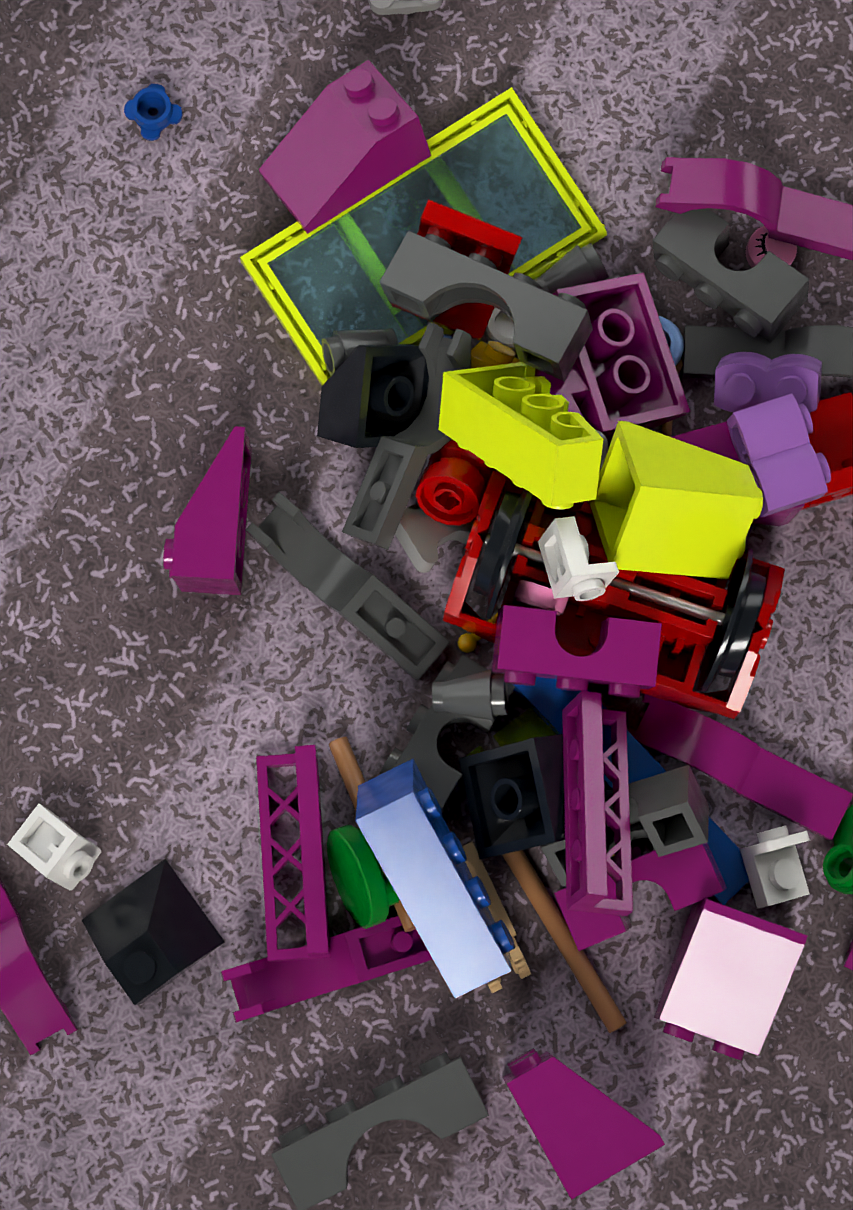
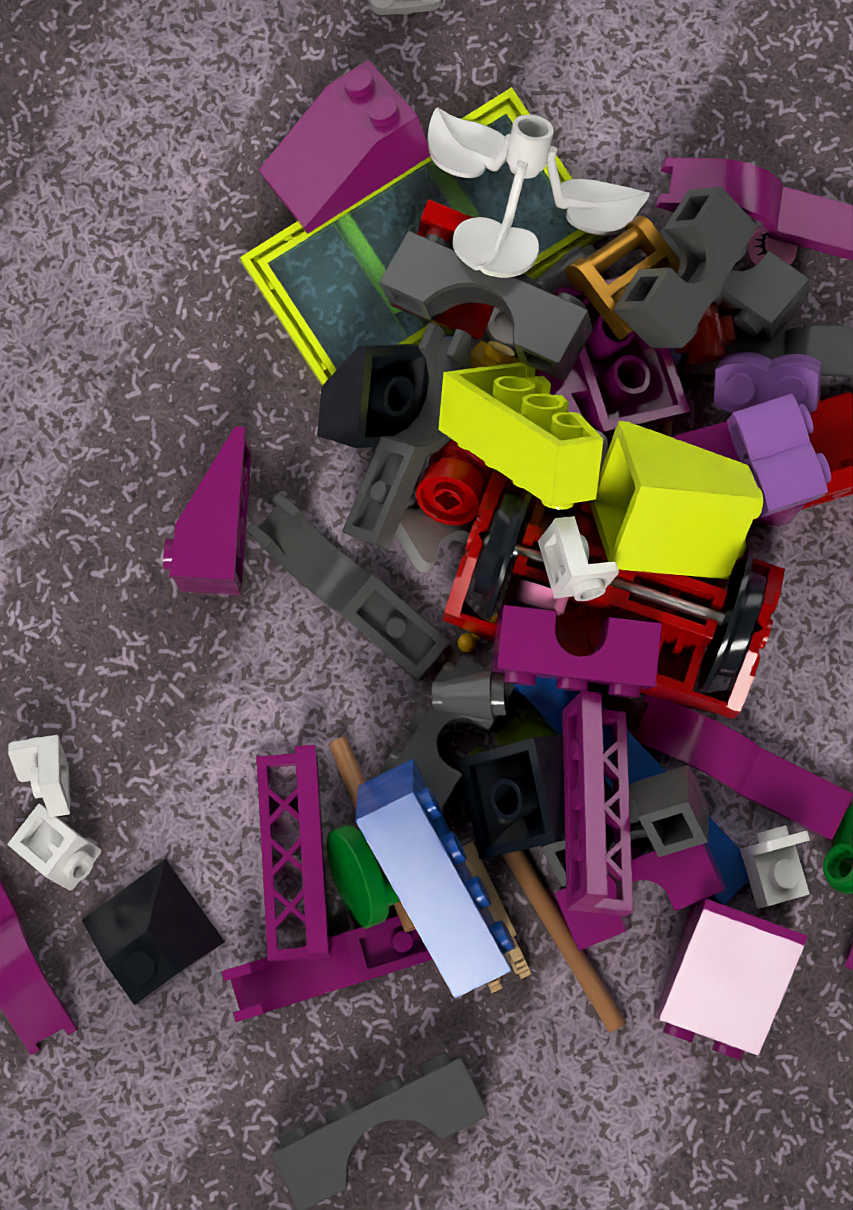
(47, 768): none -> white bracket
(146, 99): blue plate -> none
(344, 343): dark grey cone -> none
(507, 251): none -> white plant
(576, 1123): magenta slope -> none
(586, 277): none -> pearl gold plate
(710, 239): none -> dark grey arch
(710, 339): none -> clear red gear

